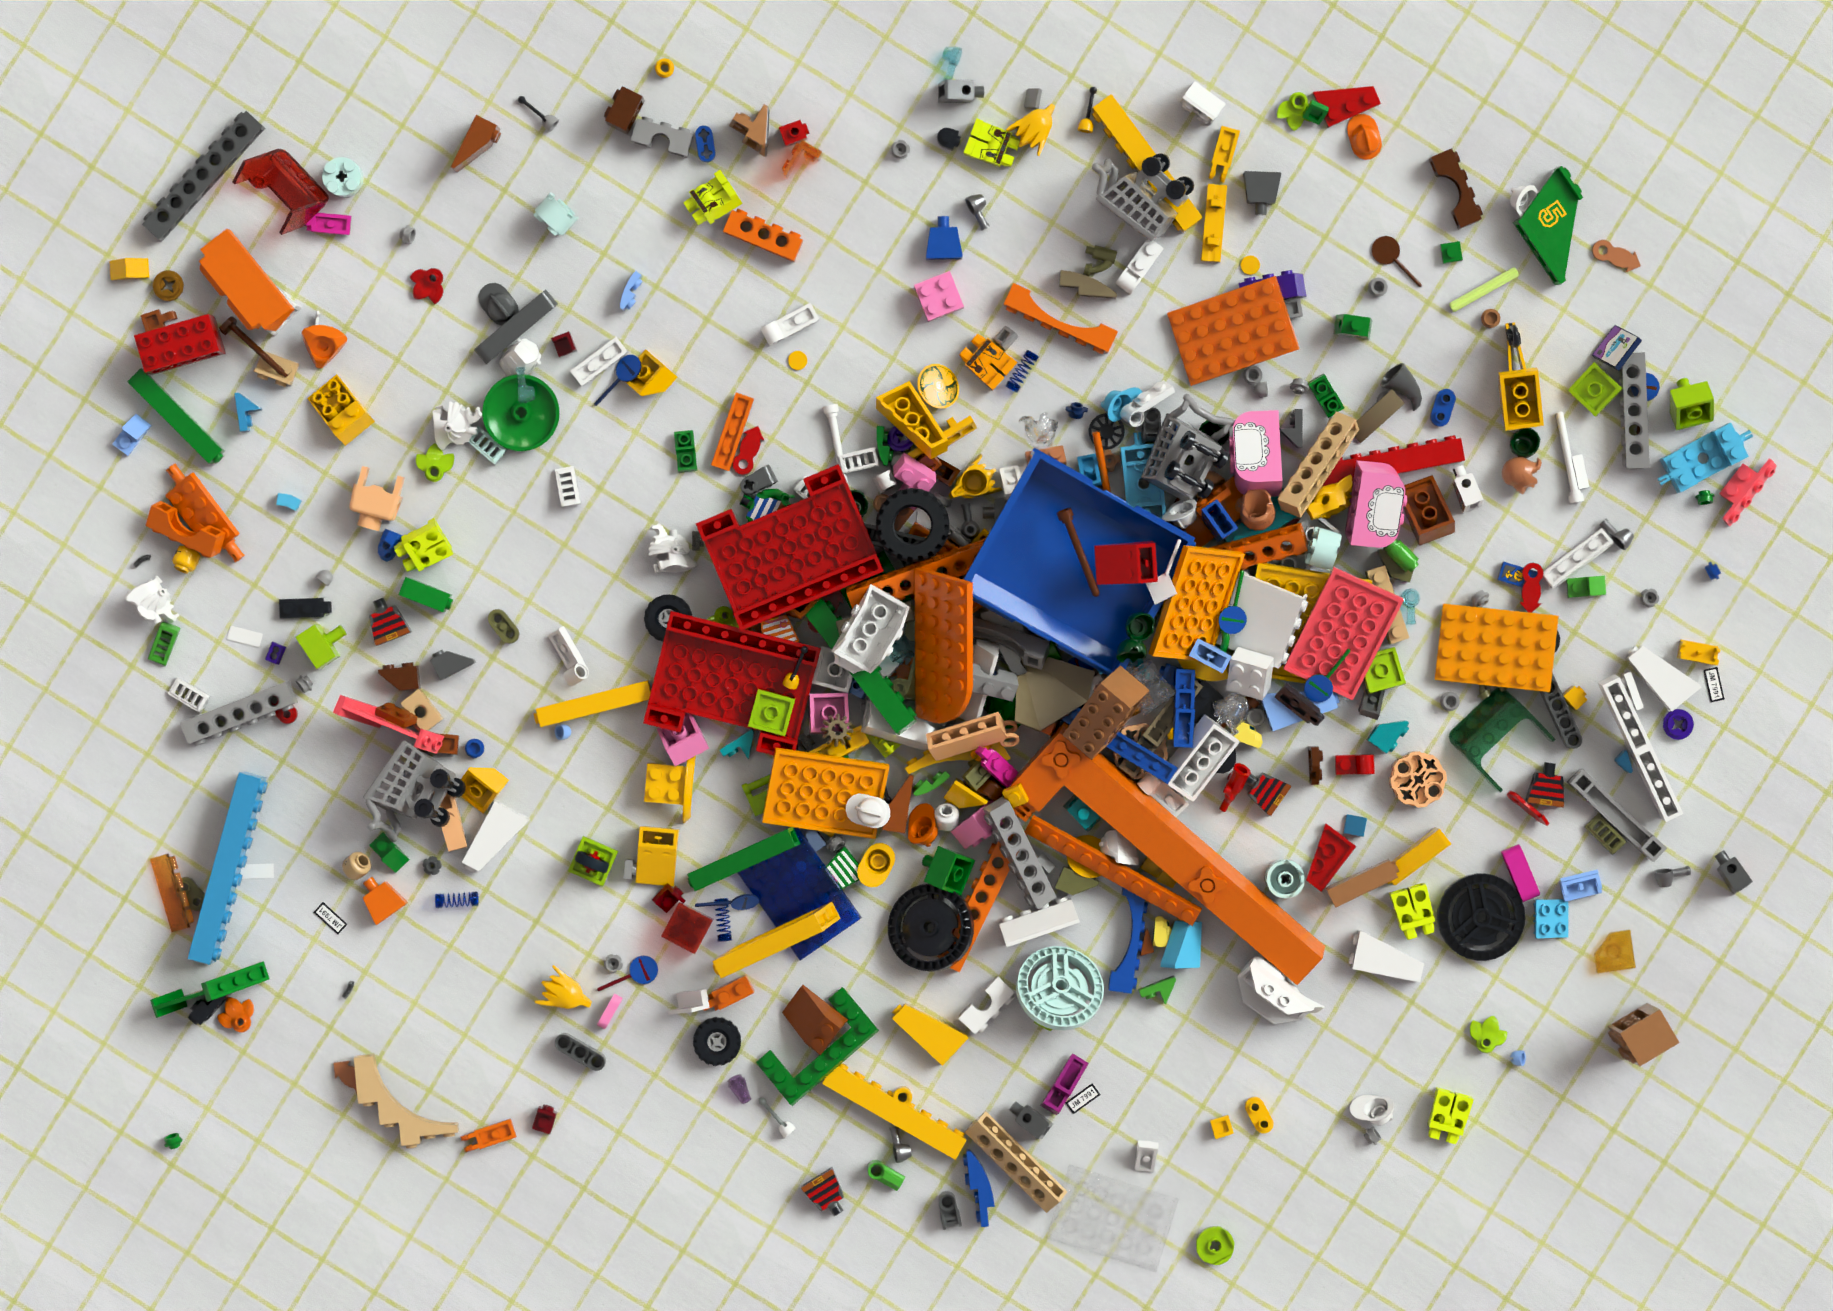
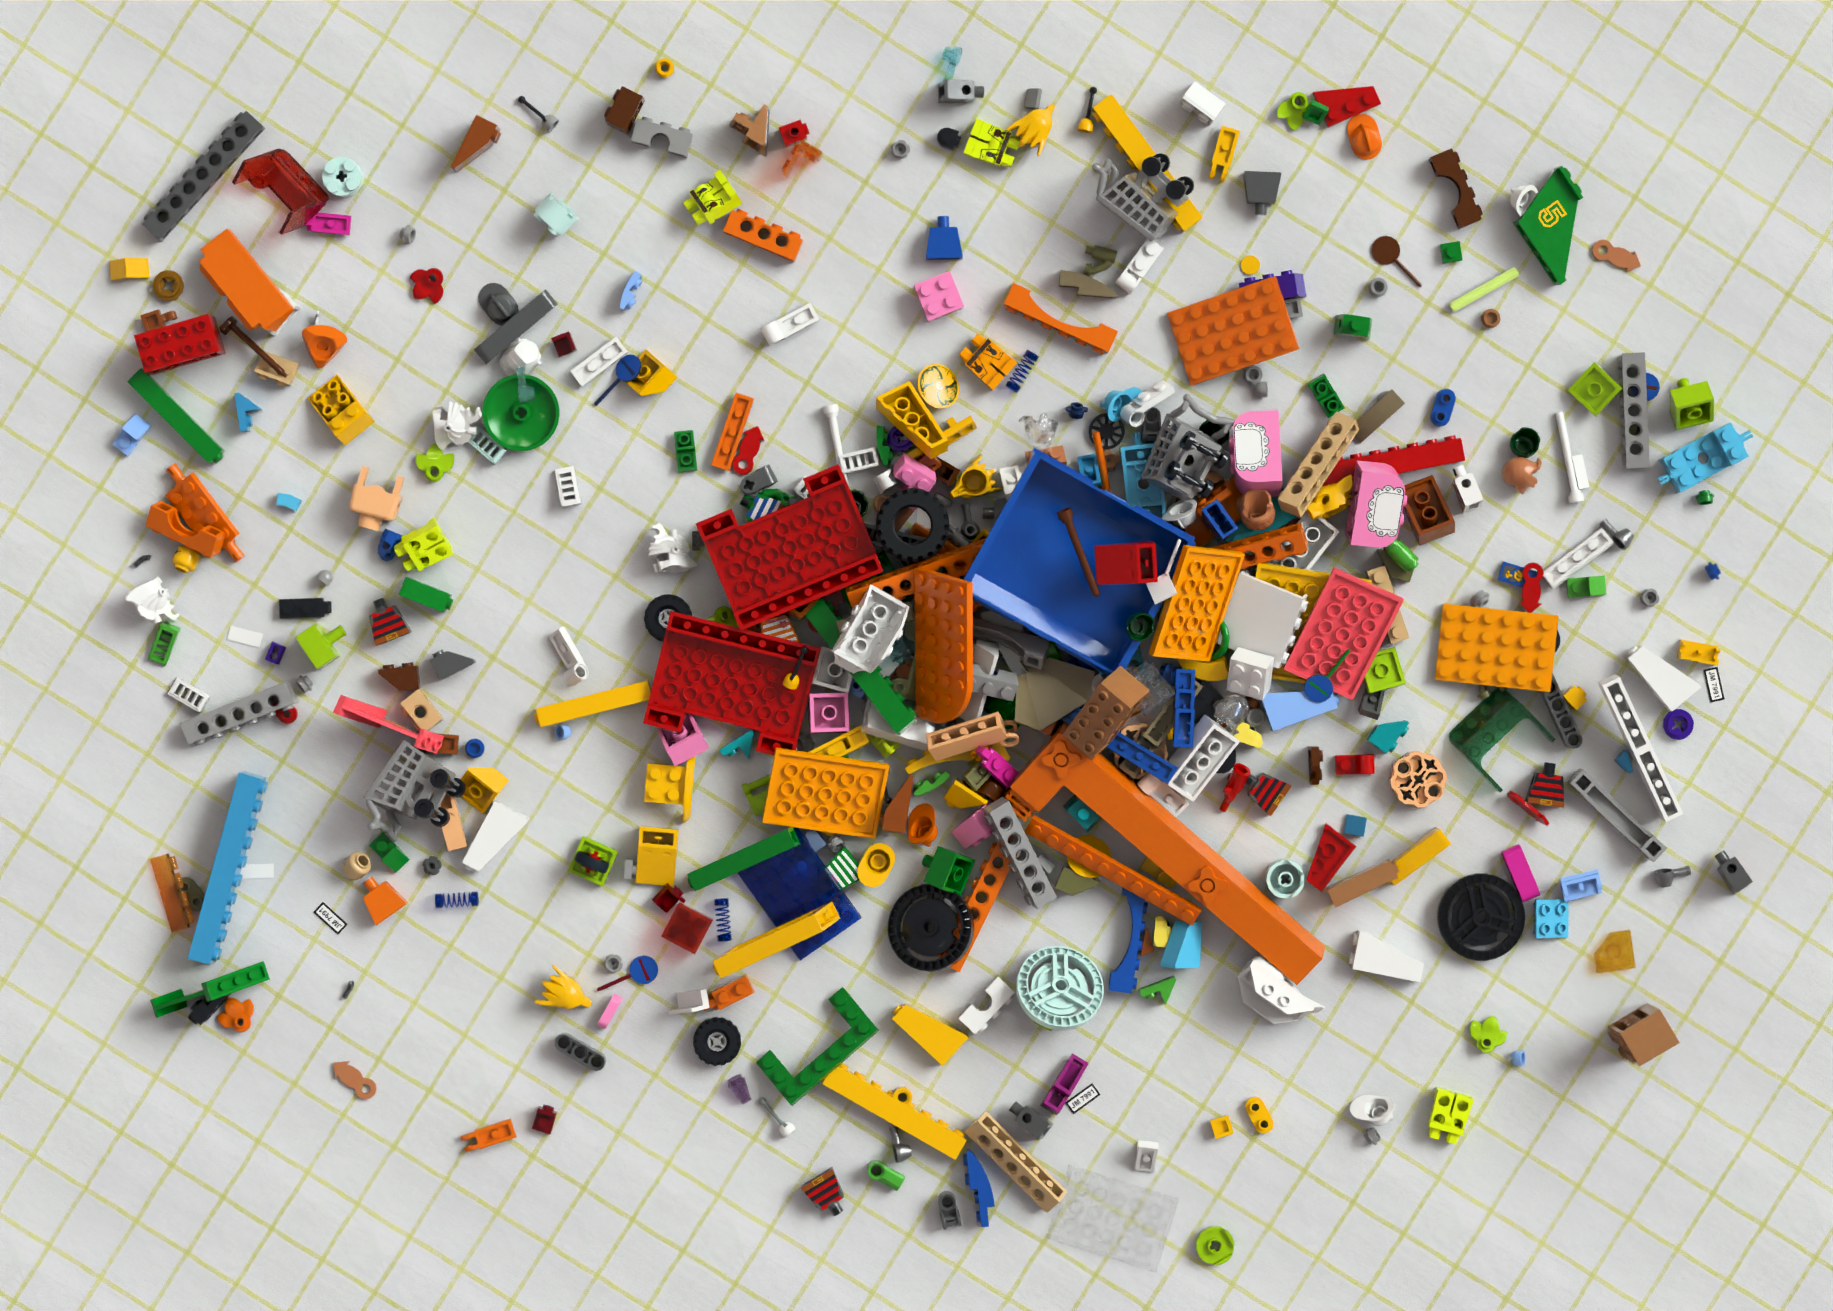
(173, 1141): green plate -> none
(396, 715): dark orange plate -> none
(411, 1126): tan arch -> none
(503, 626): olive plate -> none
(710, 143): blue beam -> none
(740, 902): piece -> none
(771, 712): lime plate -> none
(797, 360): yellow piece -> none
(813, 1019): dark orange slope -> none
(841, 725): dark tan gear -> none
(868, 810): white piece -> none
(946, 817): white head -> none
(976, 204): flat silver bar -> none
(1005, 337): light grey slope -> none
(1015, 795): yellow plate -> none
(1038, 922): white slope -> none
(1119, 847): white helmet -> none
(1132, 650): dark green hair -> none
(1210, 655): light blue slope -> none
(1213, 223): yellow hinge -> none
(1233, 618): blue piece -> none
(1295, 434): dark grey slope -> none
(1299, 386): light grey plate -> none
(1299, 705): black hinge -> none
(1323, 548): light aqua brick -> none
(1402, 381): dark grey hat -> none
(1410, 604): clear light blue bar -> none
(1413, 916): neon yellow hips -> none
(1454, 705): light grey plate -> none
(1519, 389): yellow slope -> none
(1616, 347): tile -> none
(1621, 841): olive slope -> none
(1630, 686): white plate -> none
(1743, 487): coral bracket -> none

